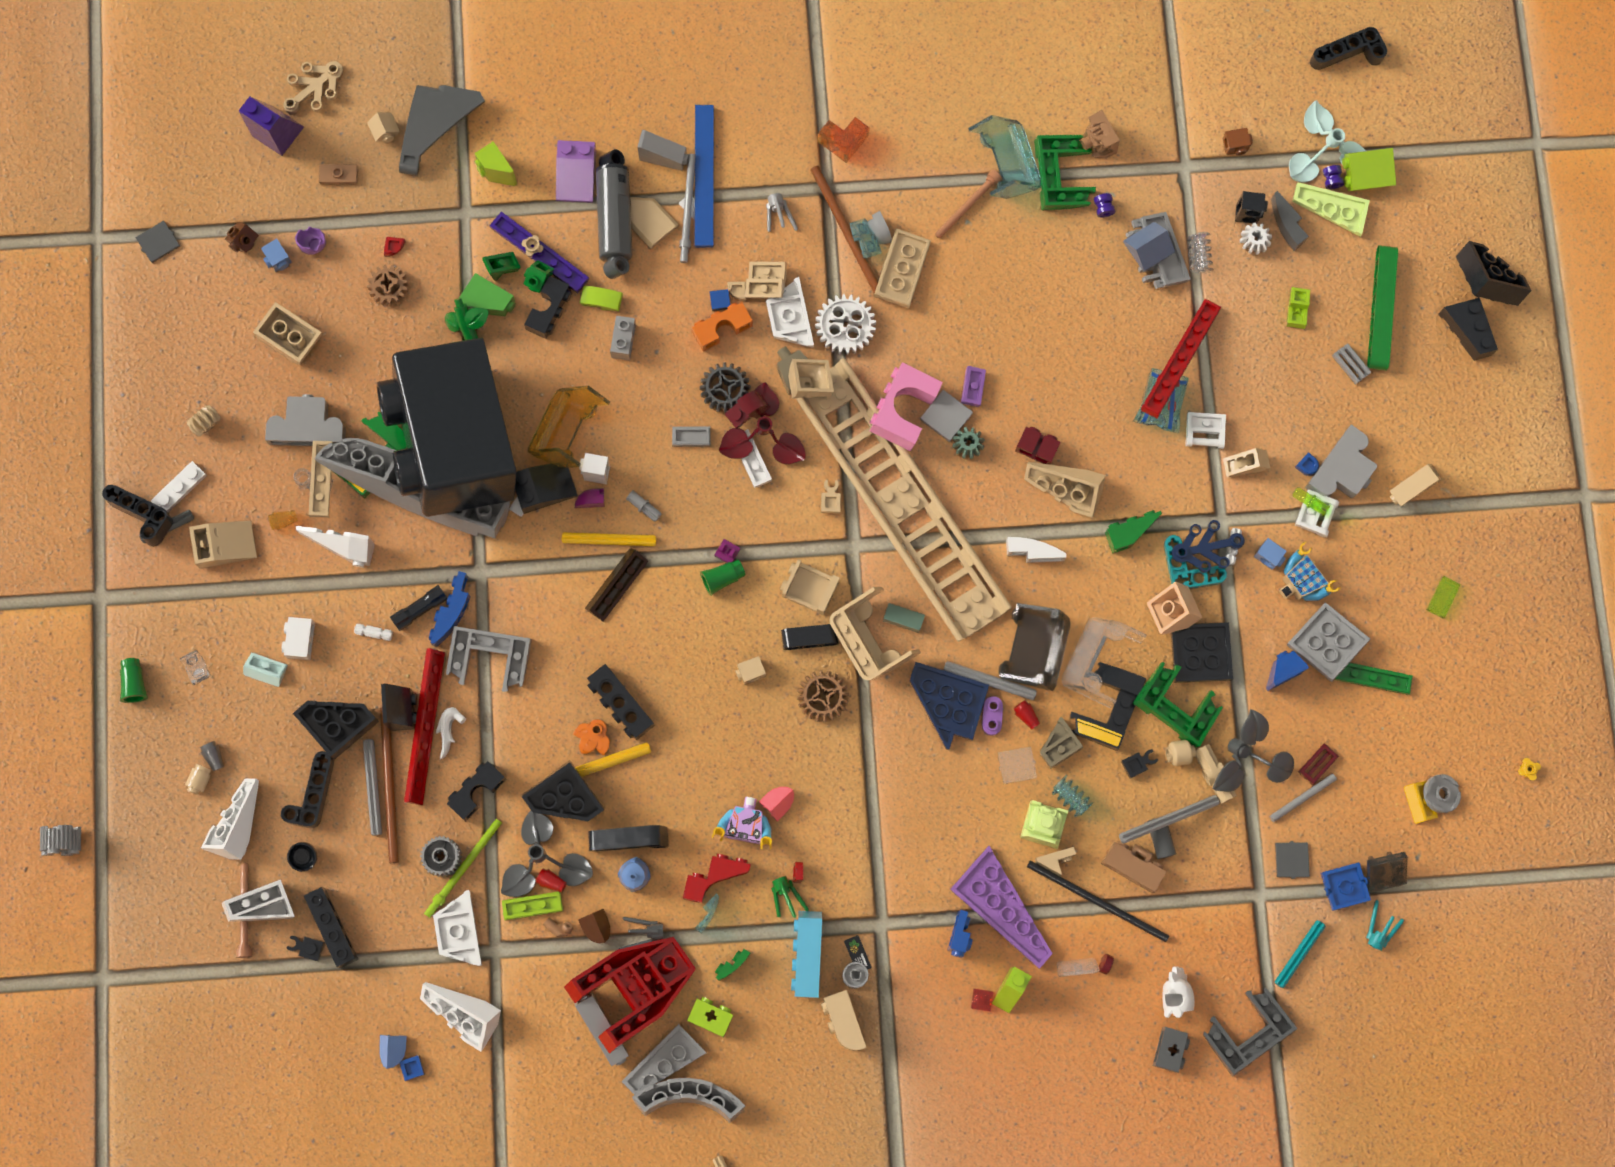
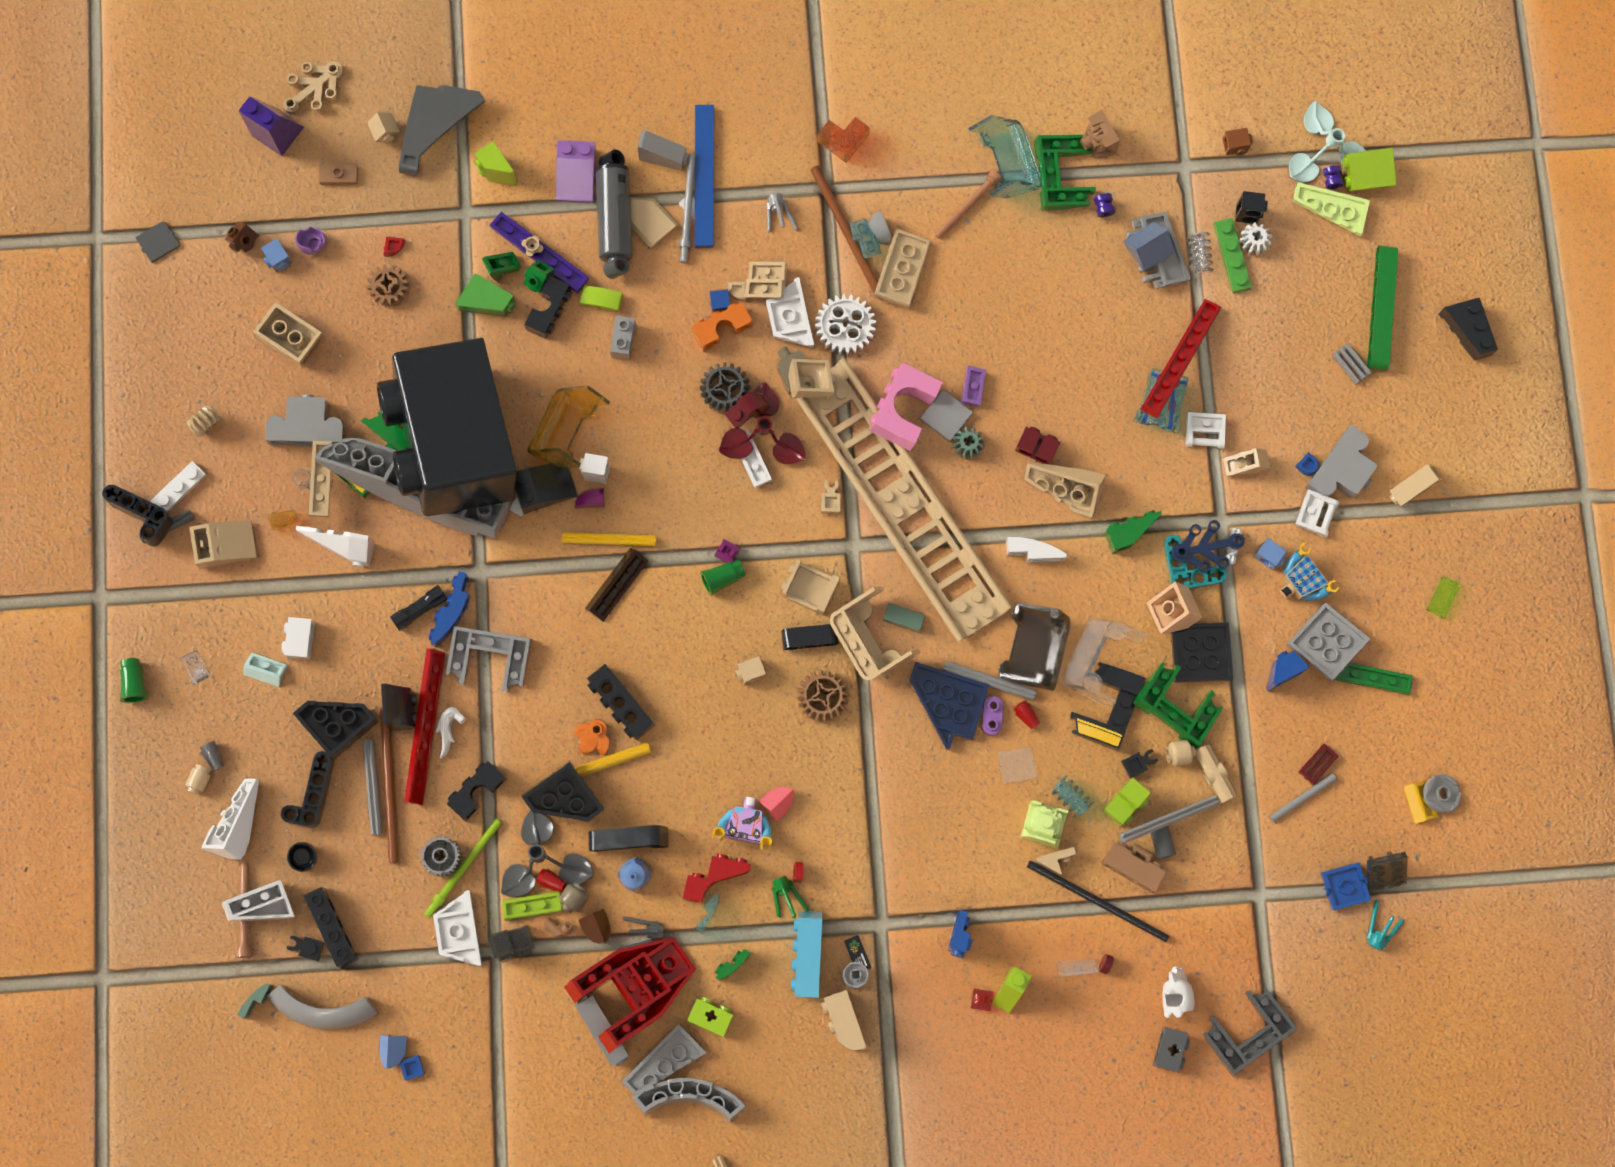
(60, 839): light grey brick -> none
(259, 996): none -> sand green slope
(321, 1018): none -> light grey brick
(373, 632): white axle -> none
(466, 319): green plant -> none
(467, 1014): white wedge -> none
(511, 943): none -> clear smoke brick
(573, 898): none -> dark tan head
(643, 506): light grey axle -> none
(691, 436): light grey tile -> none
(995, 900): medium lavender wing -> none
(1060, 745): dark tan wing -> none
(1126, 801): none -> lime brick
(1232, 255): none -> bright green plate
(1253, 730): dark grey plant -> none
(1288, 221): dark grey slope -> none
(1292, 859): dark grey piece -> none
(1298, 308): lime slope -> none
(1300, 954): teal axle -> none
(1310, 500): clear neon green axle -> none
(1346, 51): black beam -> none
(1490, 275): black brick -> none
(1523, 771): yellow plate -> none

